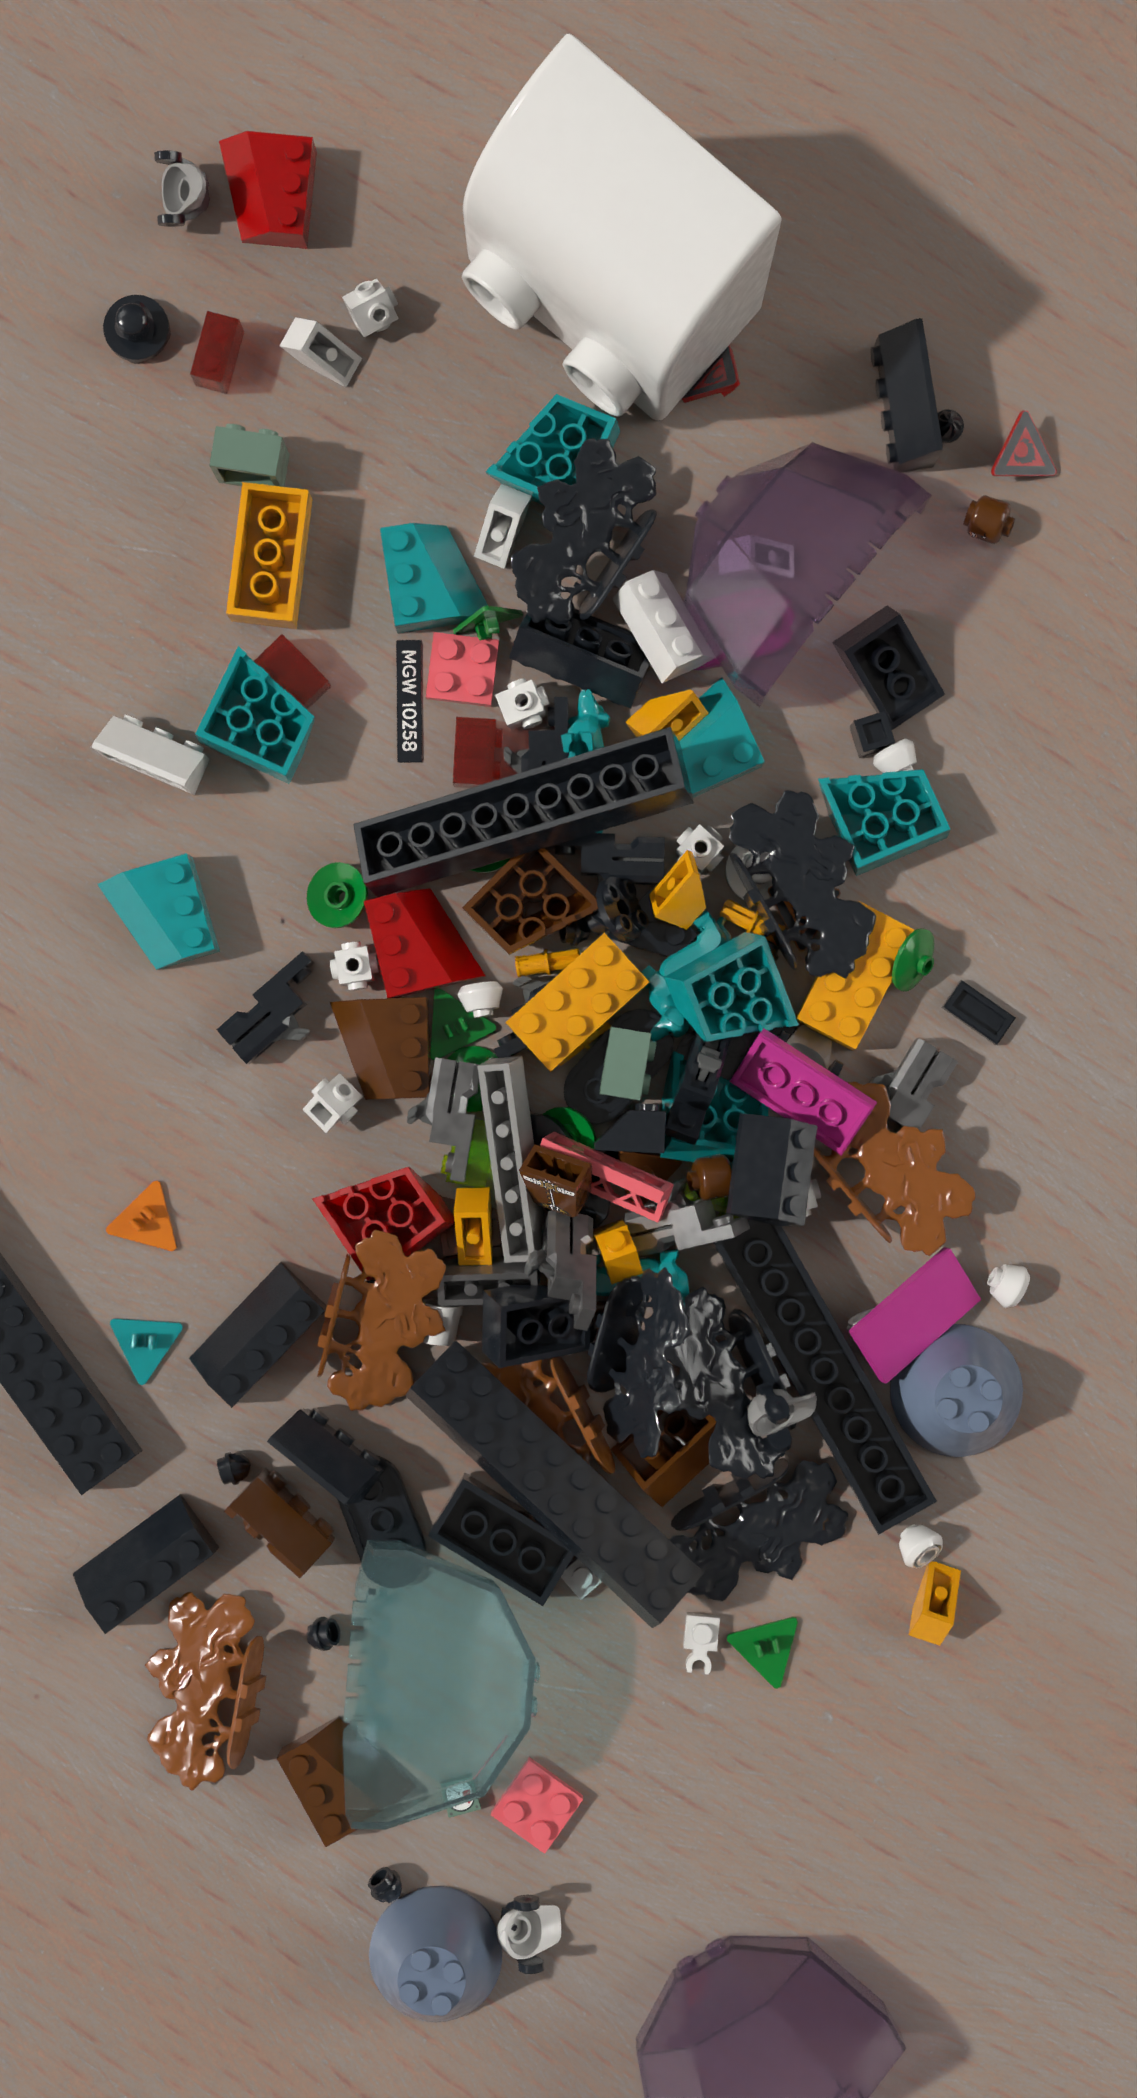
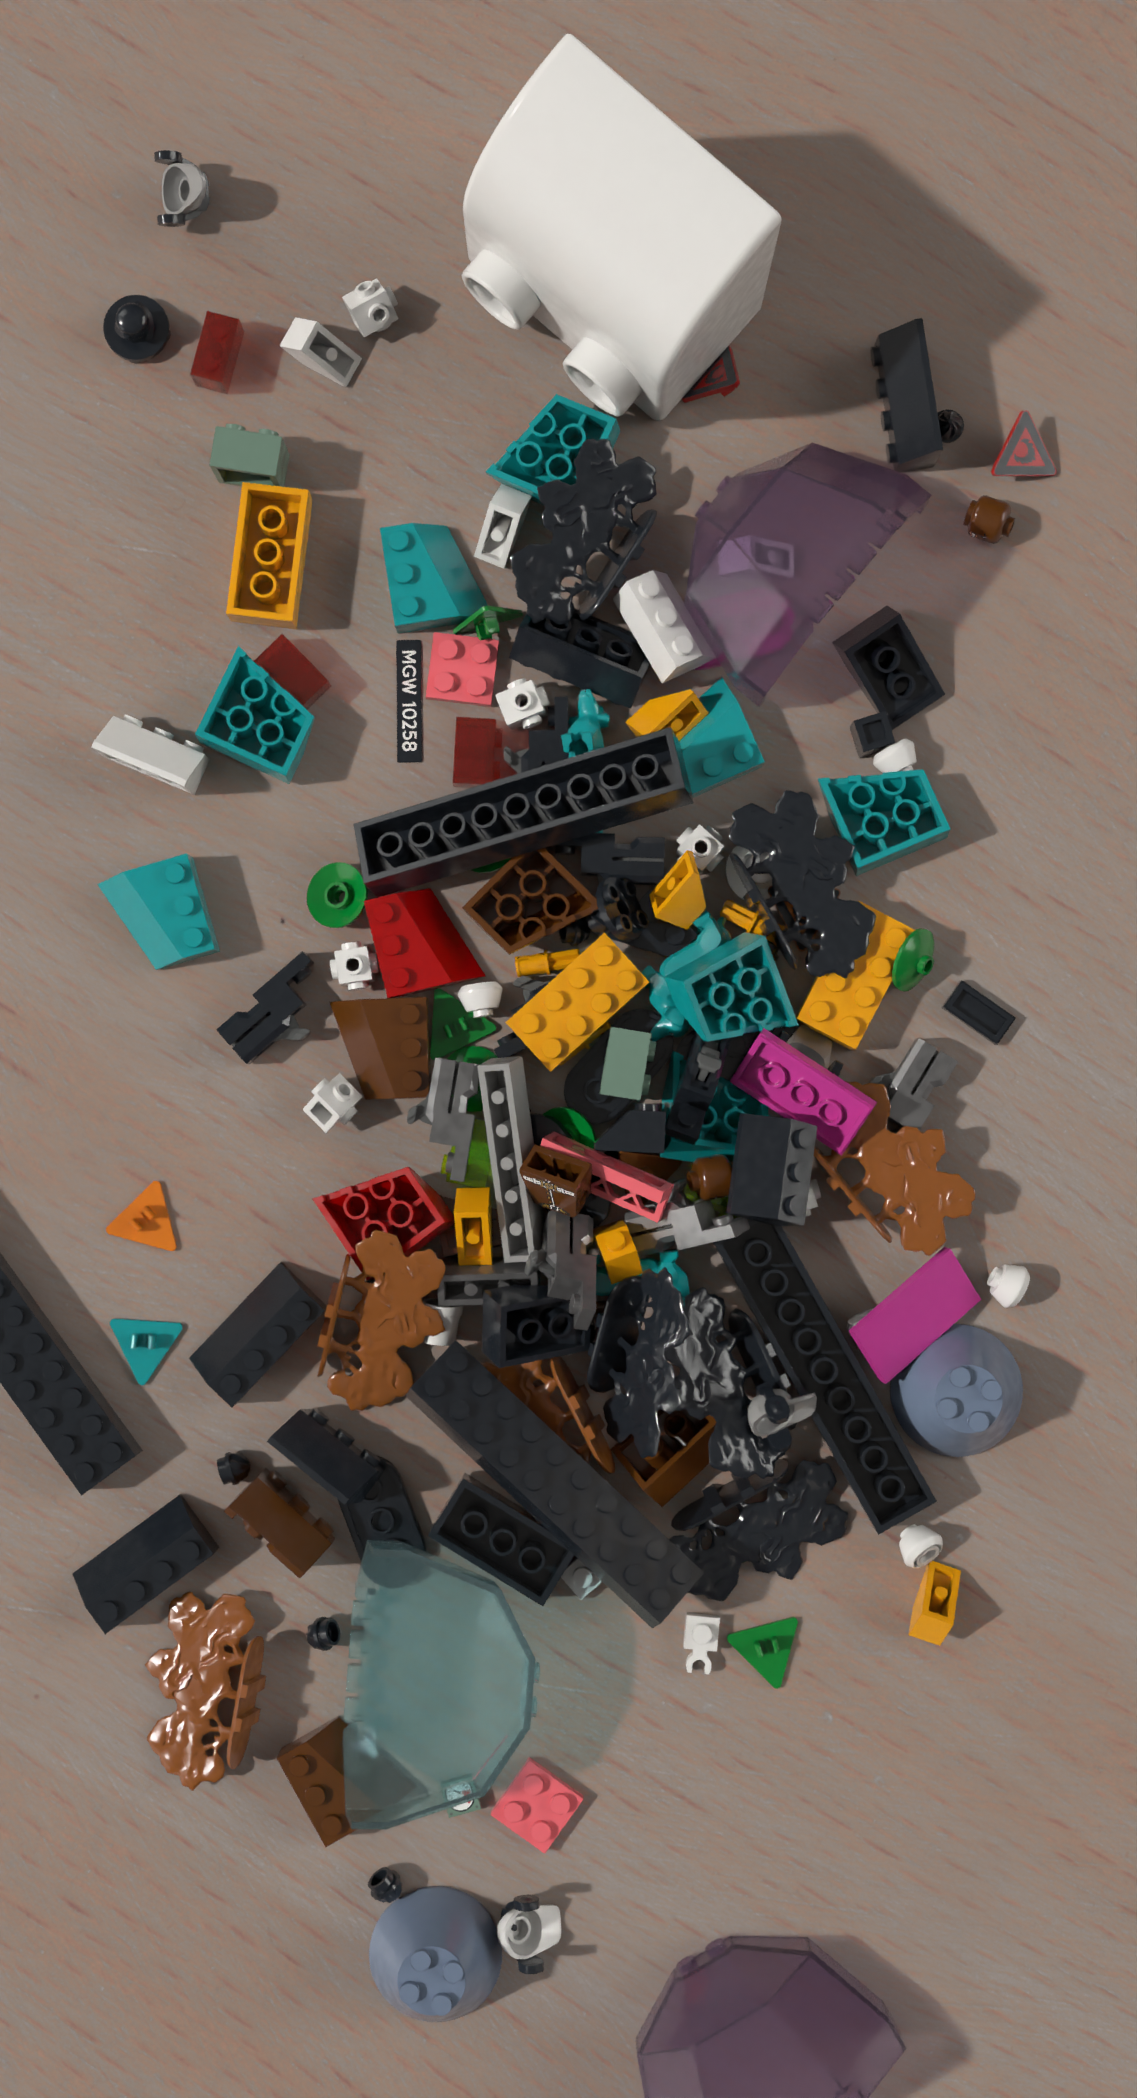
(271, 186): red wedge -> none

